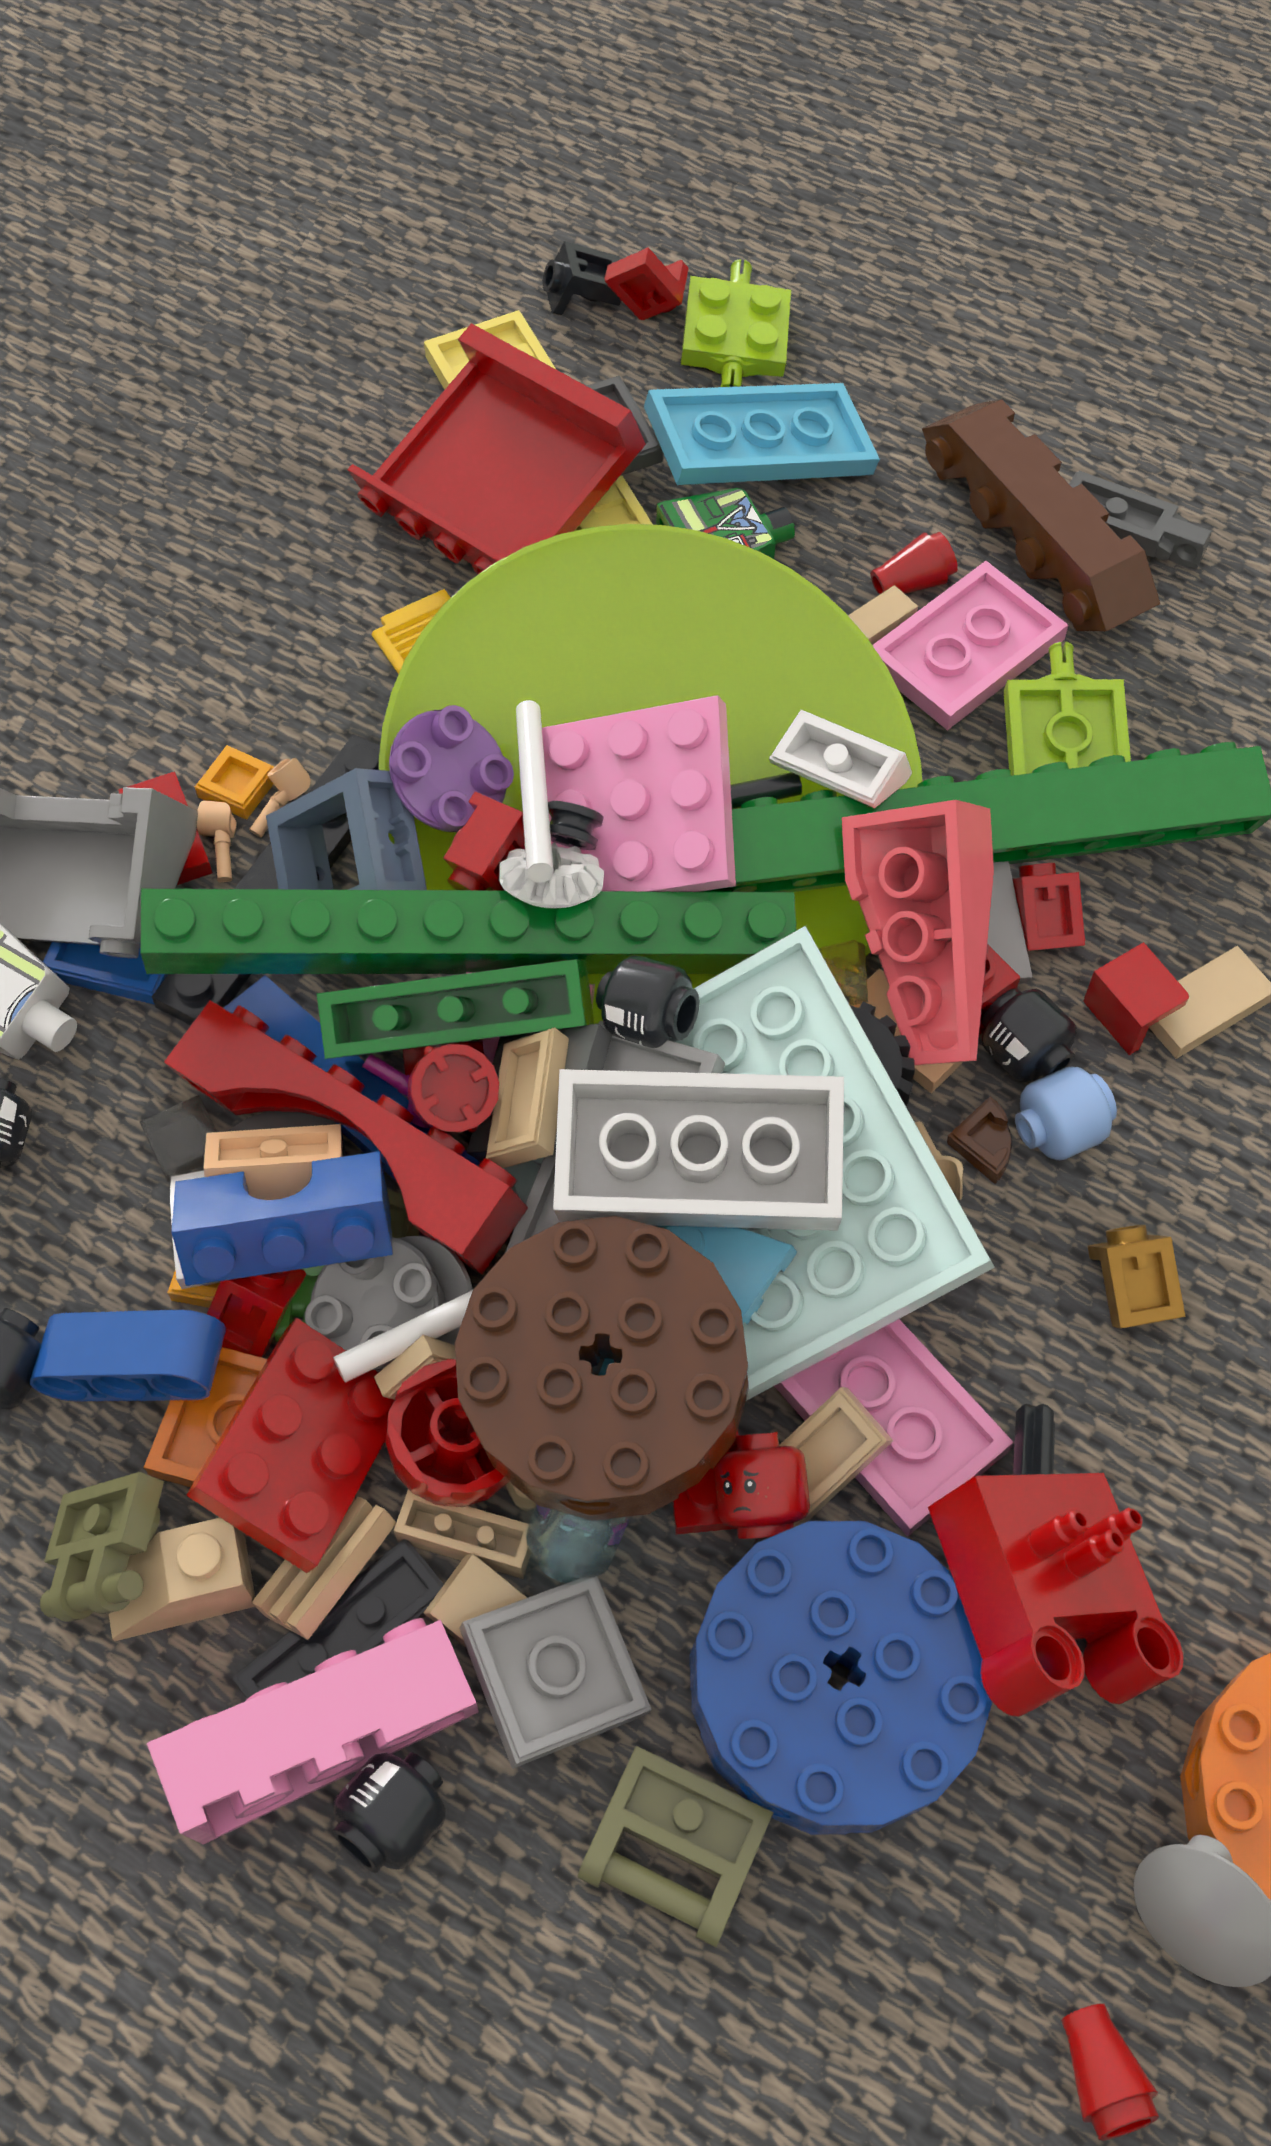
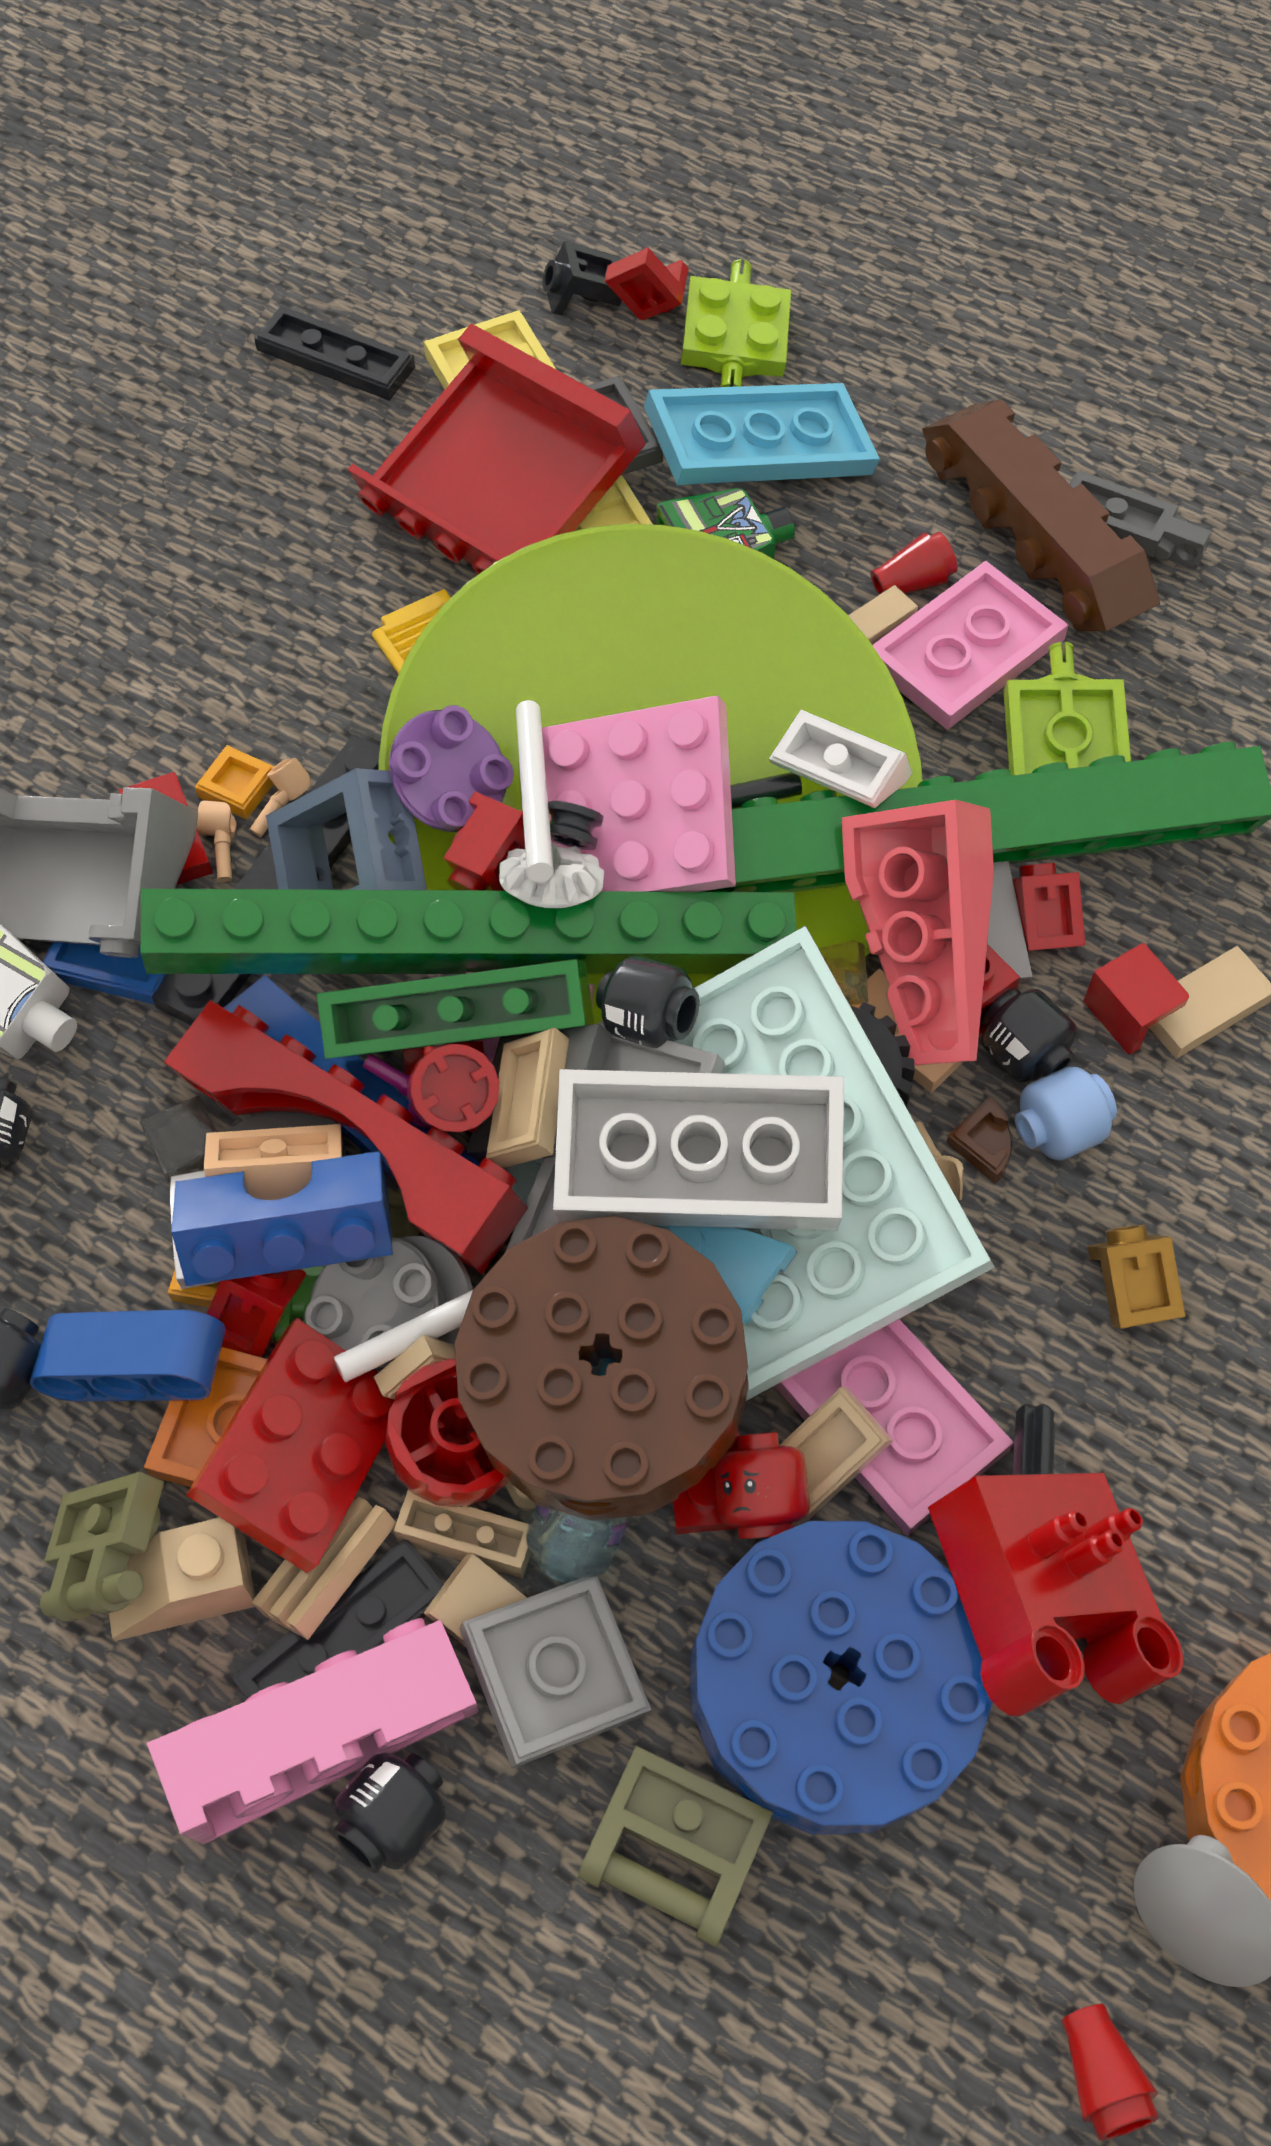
(335, 352): none -> black tile

